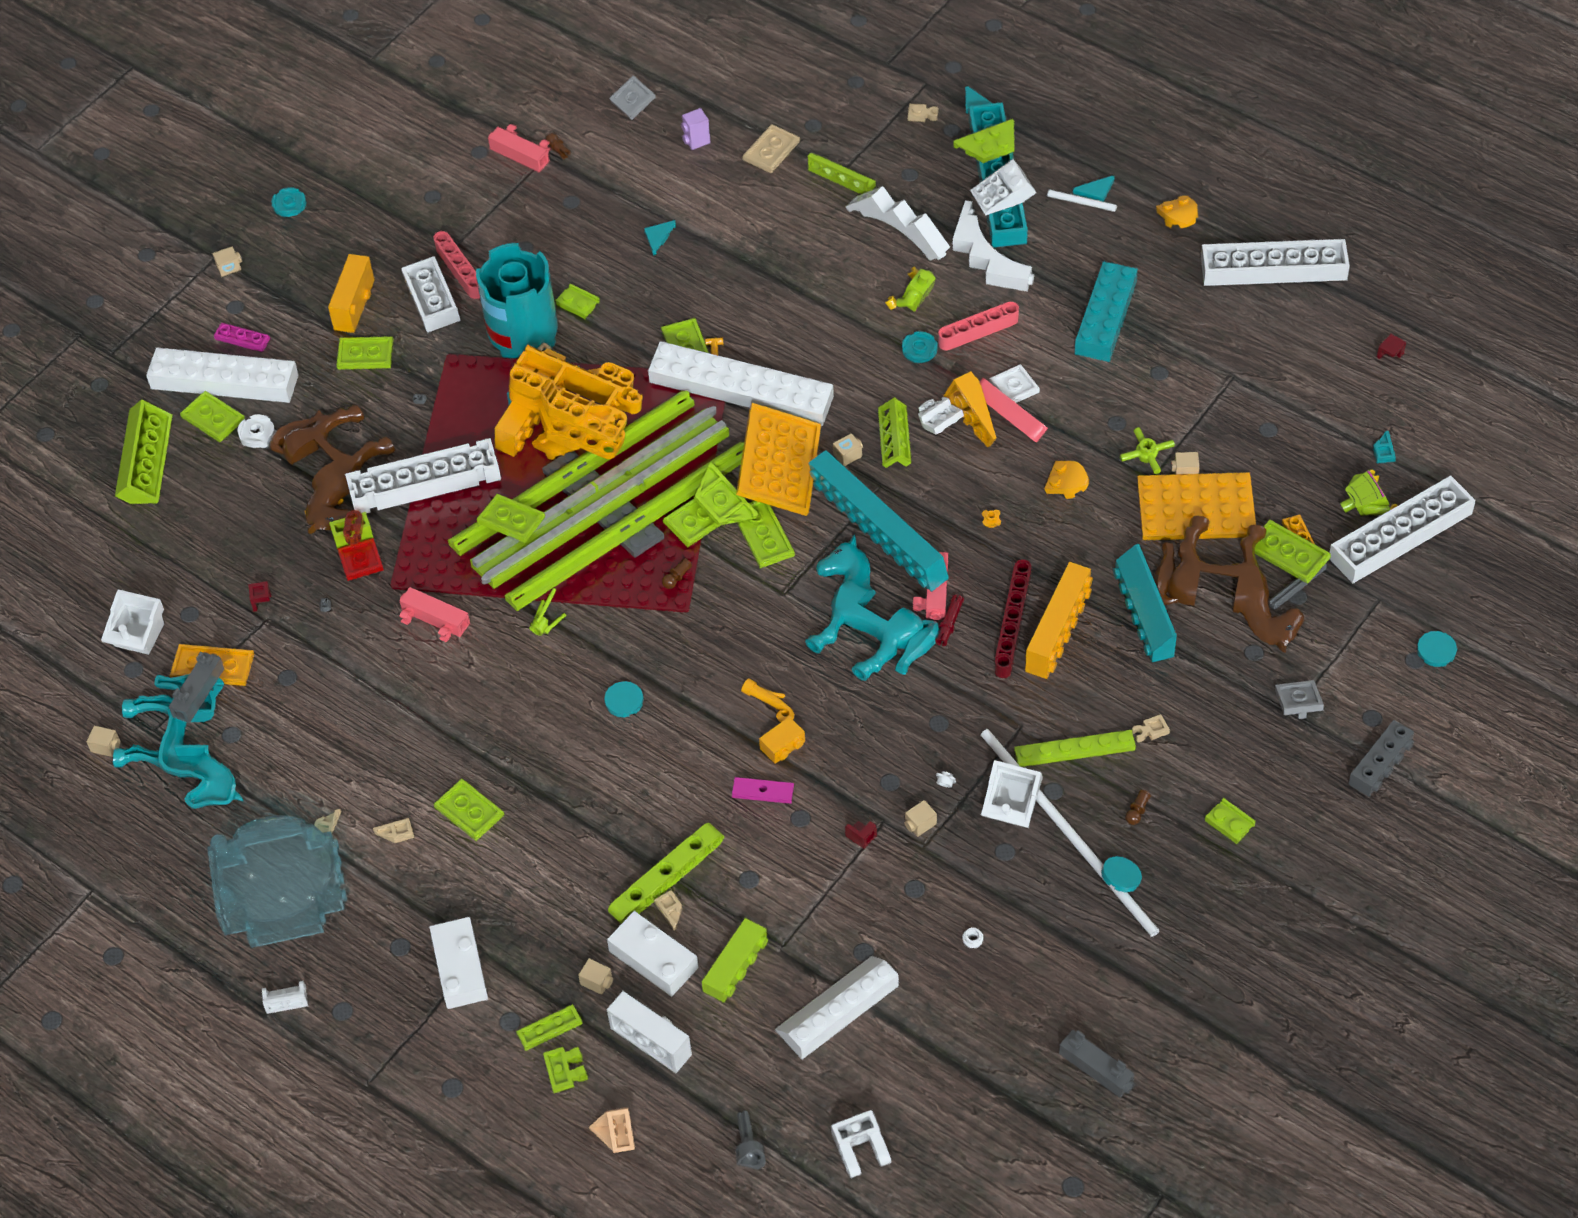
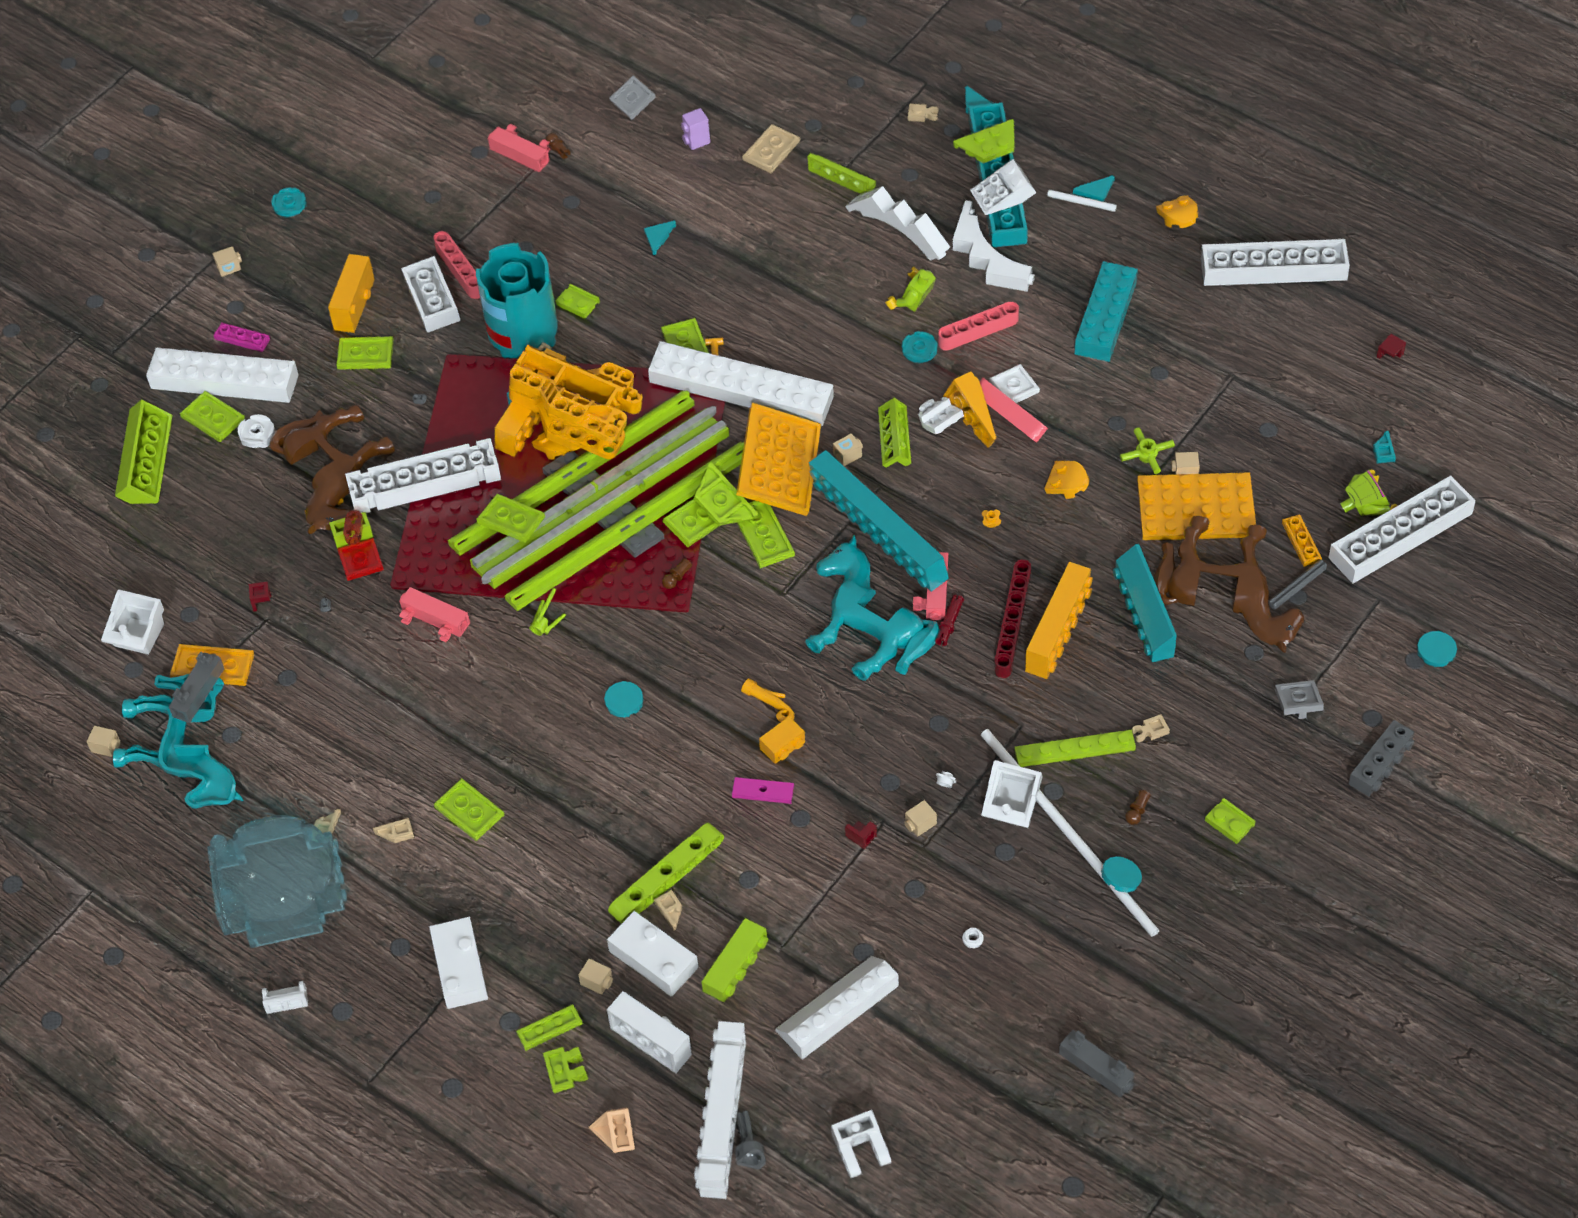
(721, 1110): none -> white brick
(1291, 552): lime tile -> none

